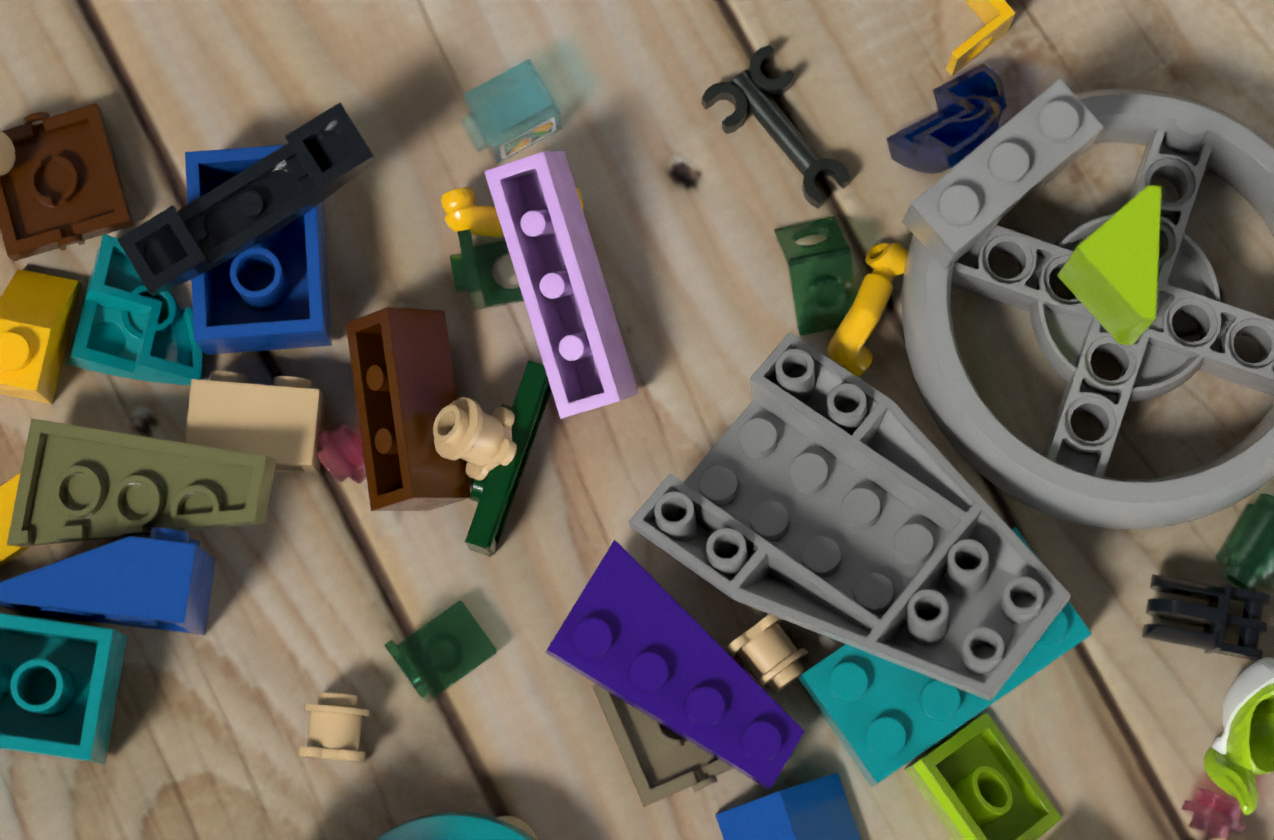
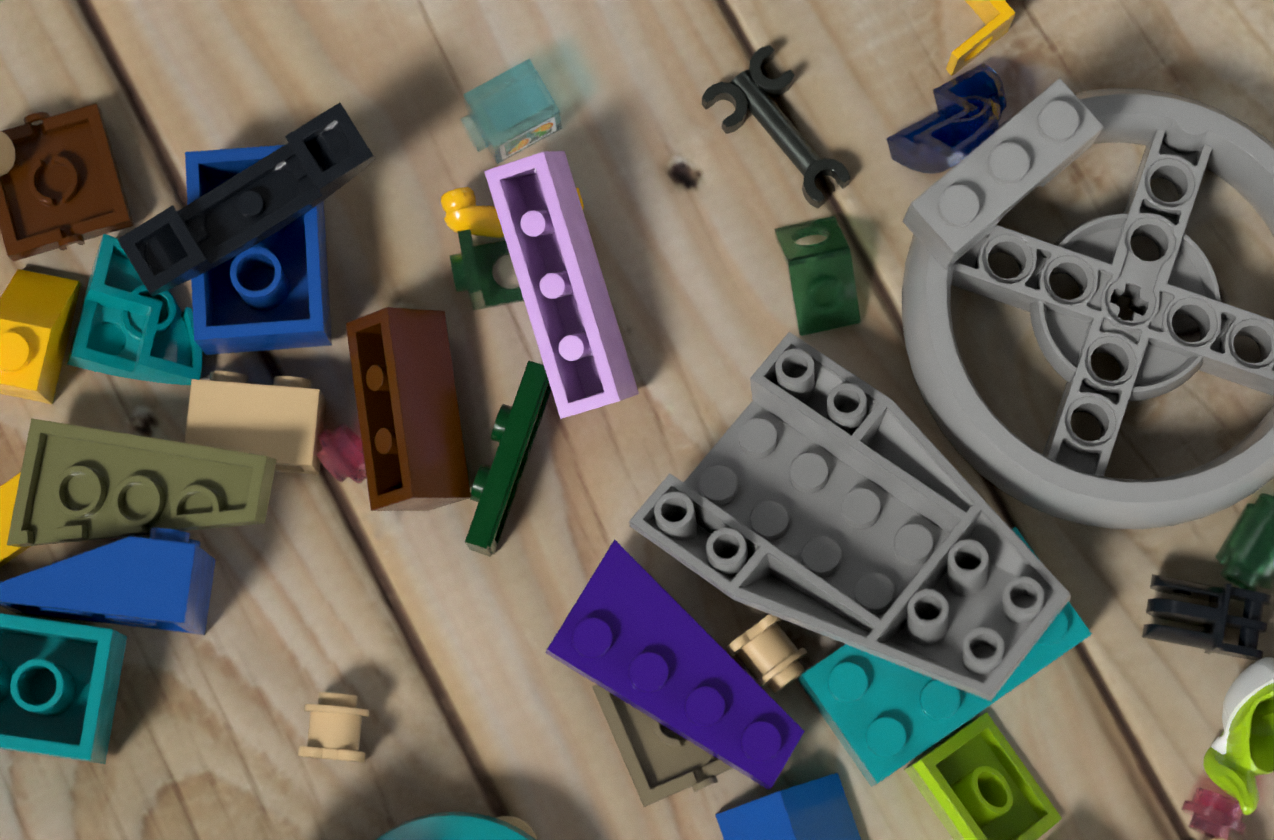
(442, 651): clear green bracket -> none
(475, 436): tan brick -> none
(849, 339): yellow arm -> none
(1118, 268): lime slope -> none

